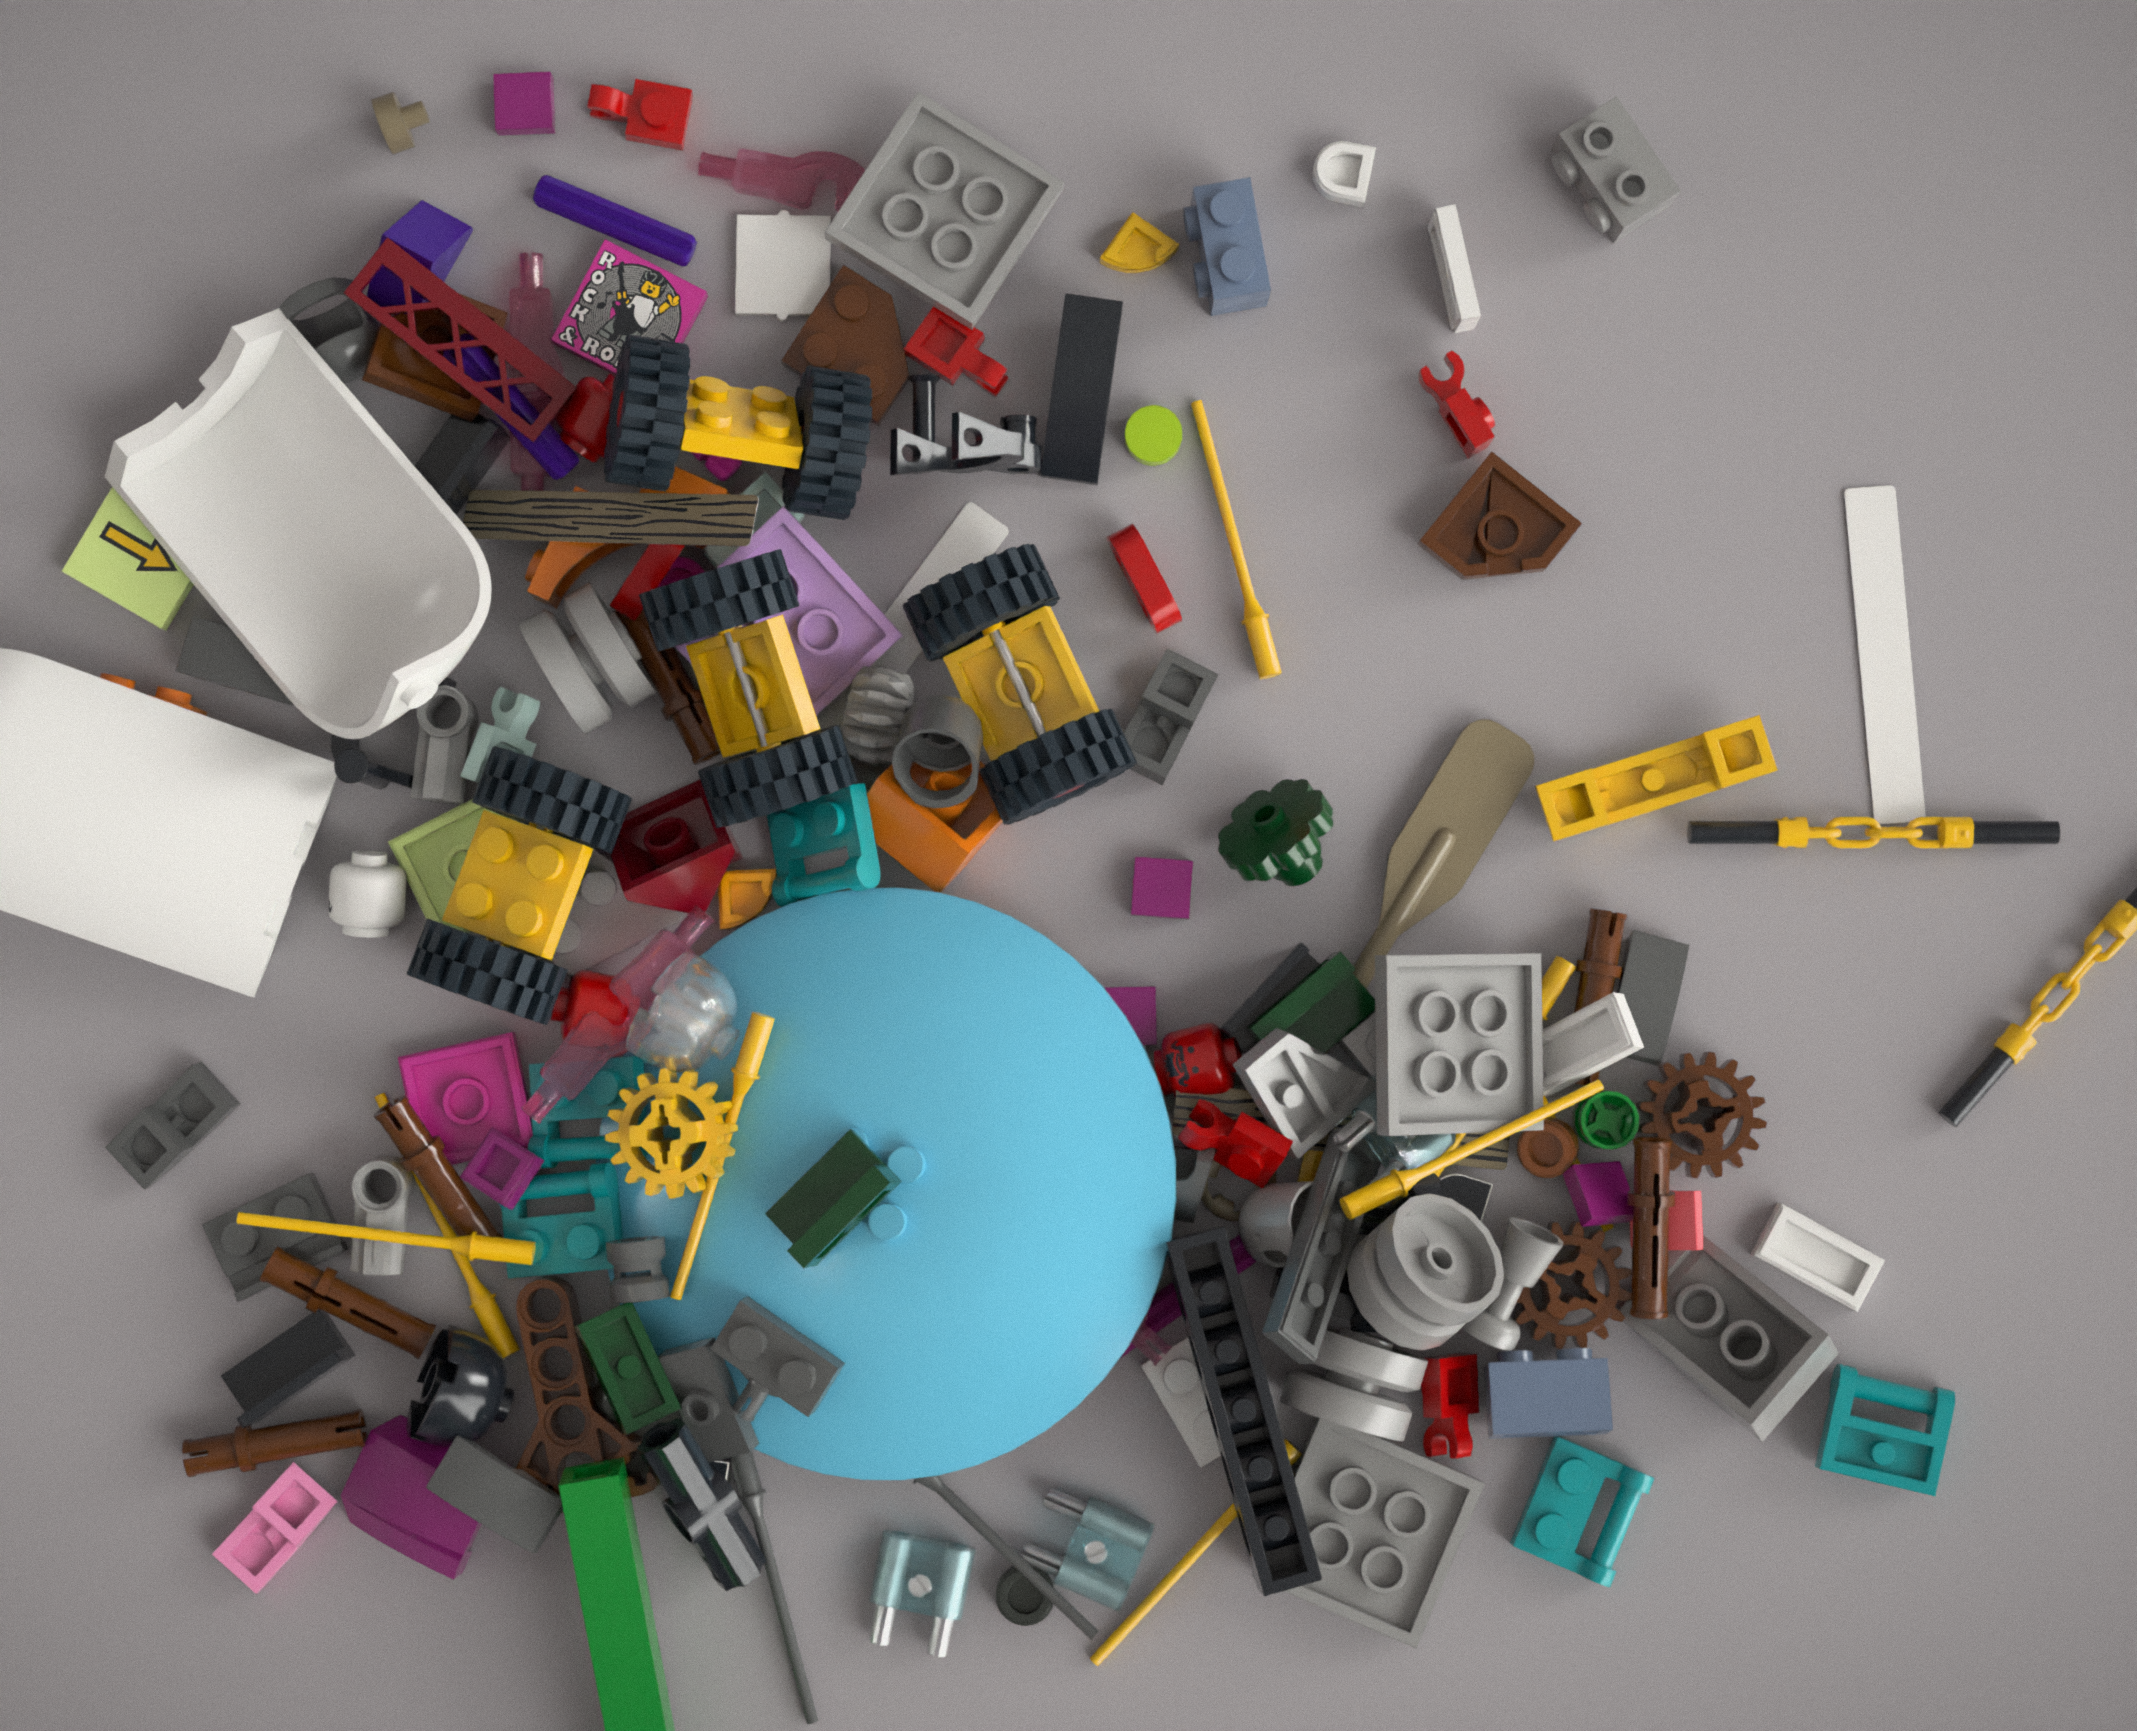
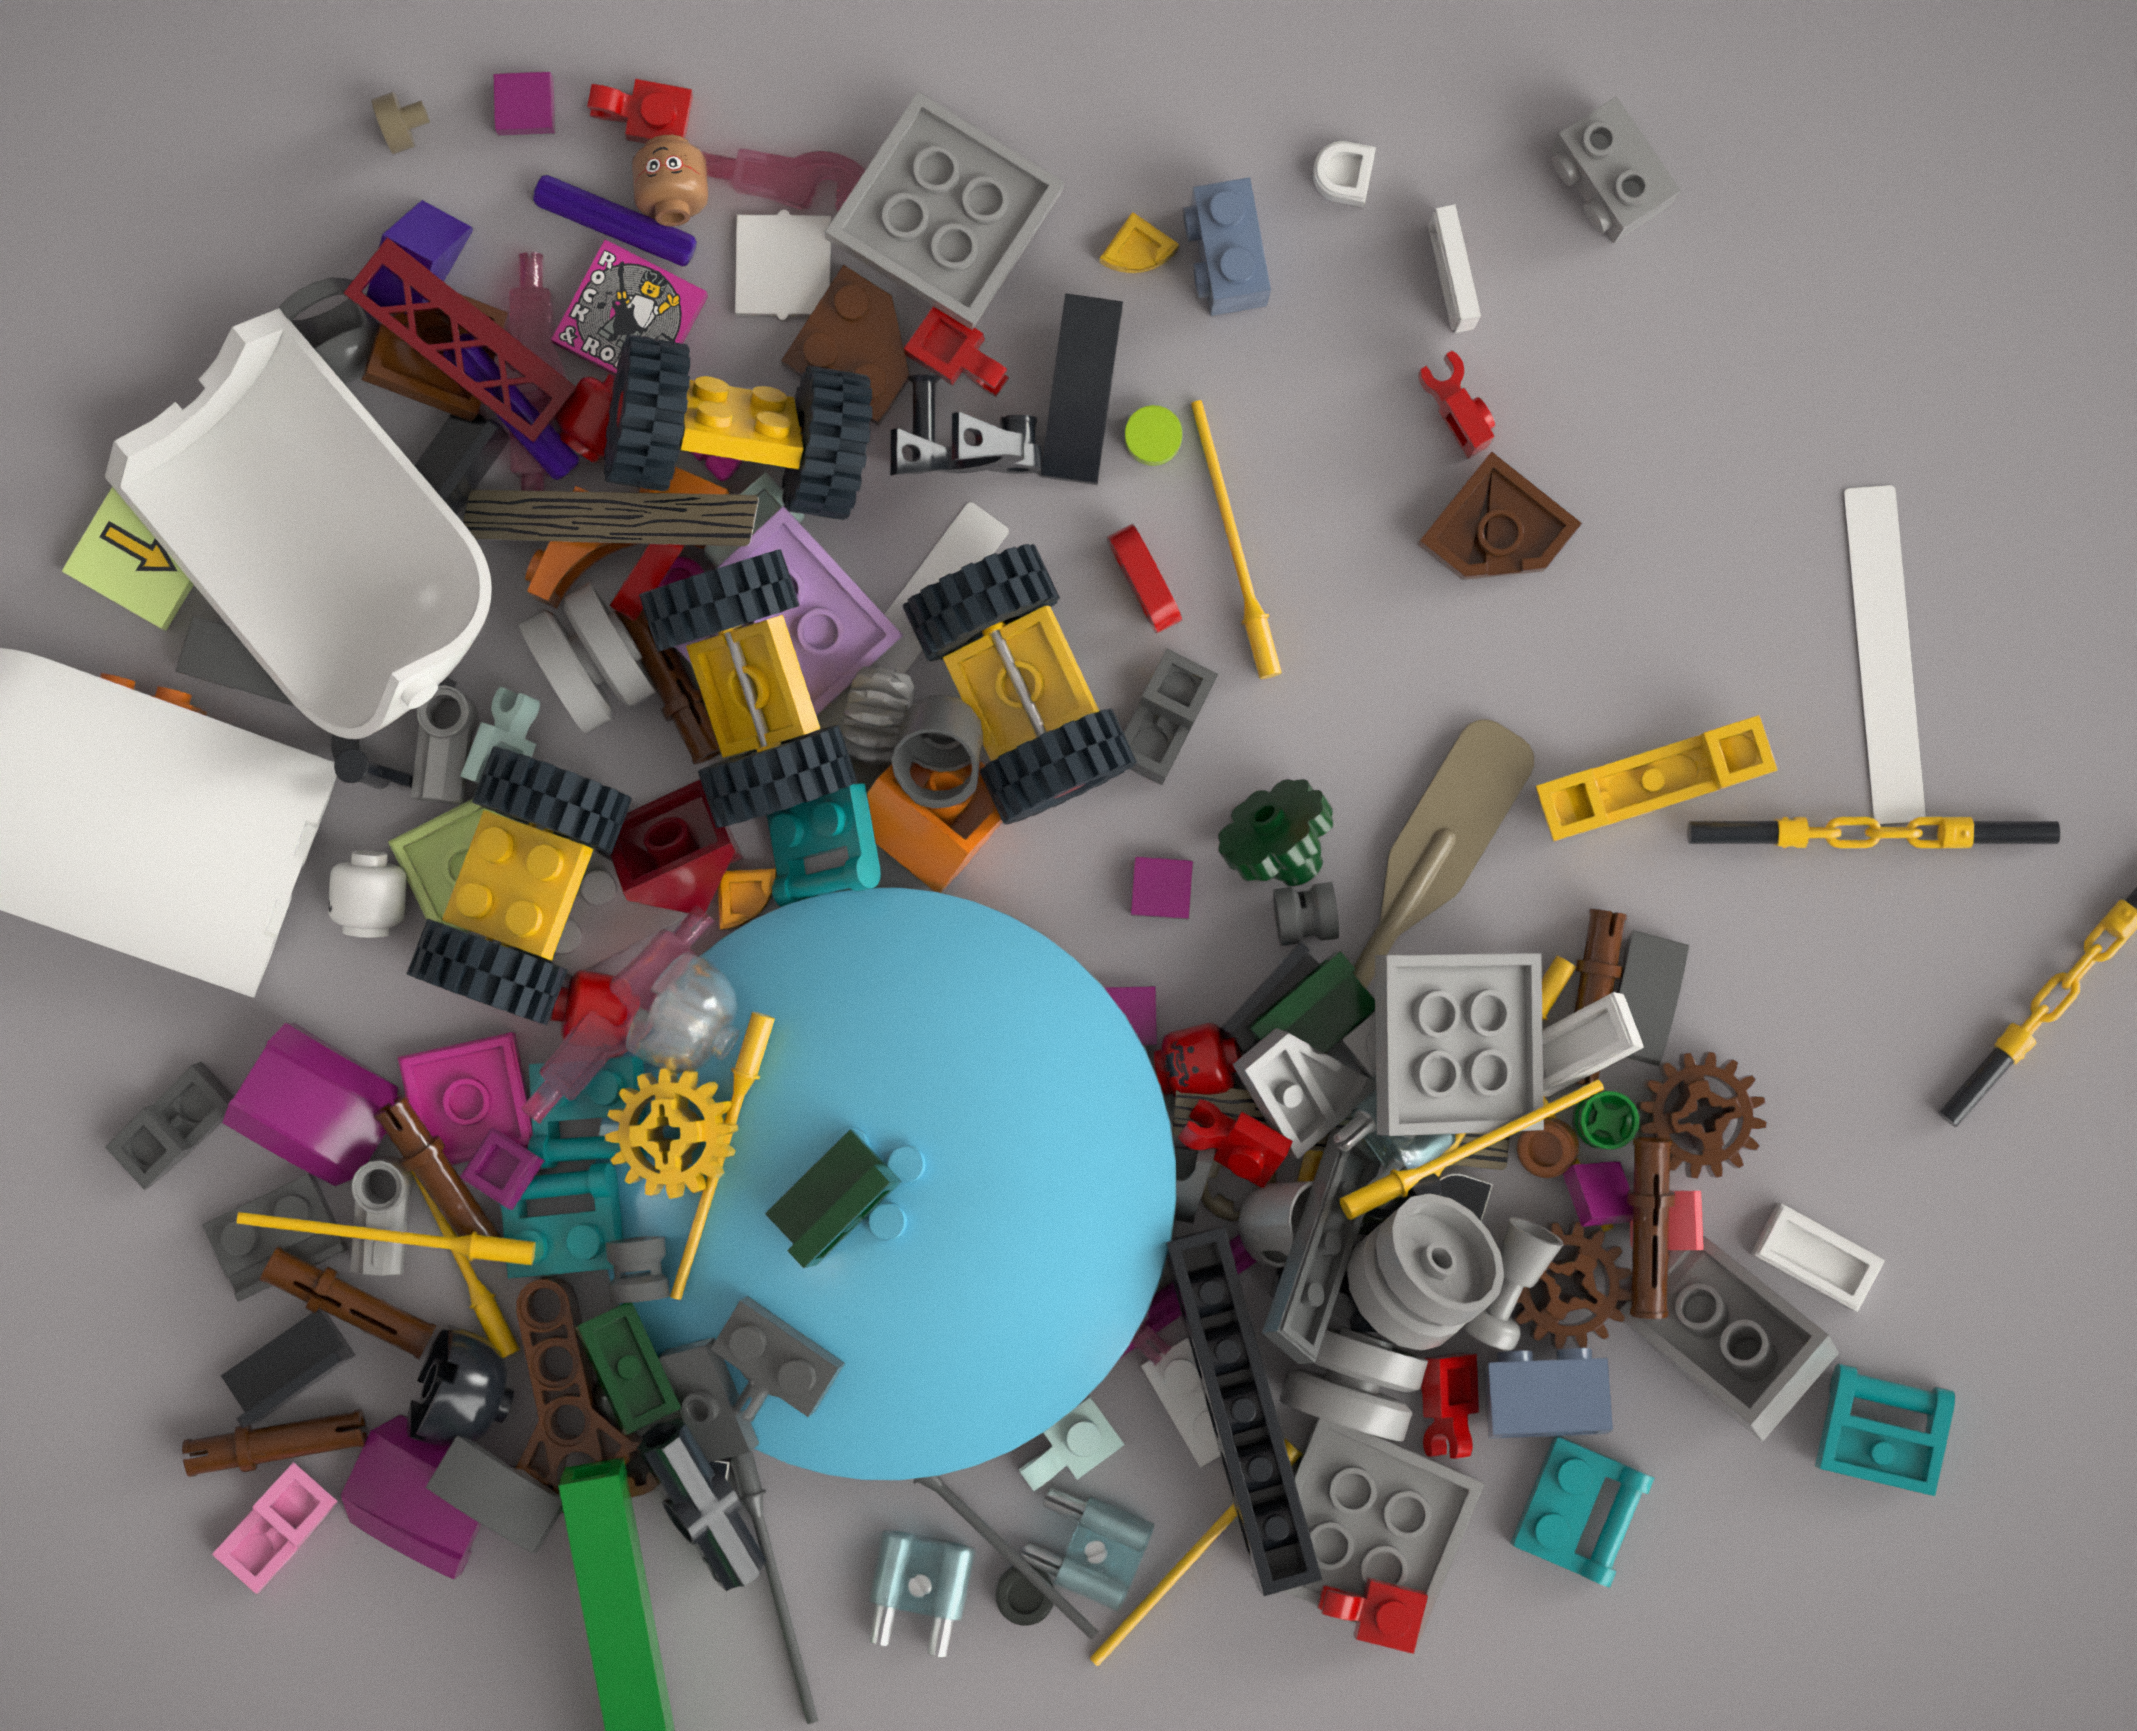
(311, 1105): none -> magenta slope
(669, 180): none -> medium nougat head
(1077, 1441): none -> light aqua plate
(1306, 913): none -> dark grey wheel
(1384, 1613): none -> red plate

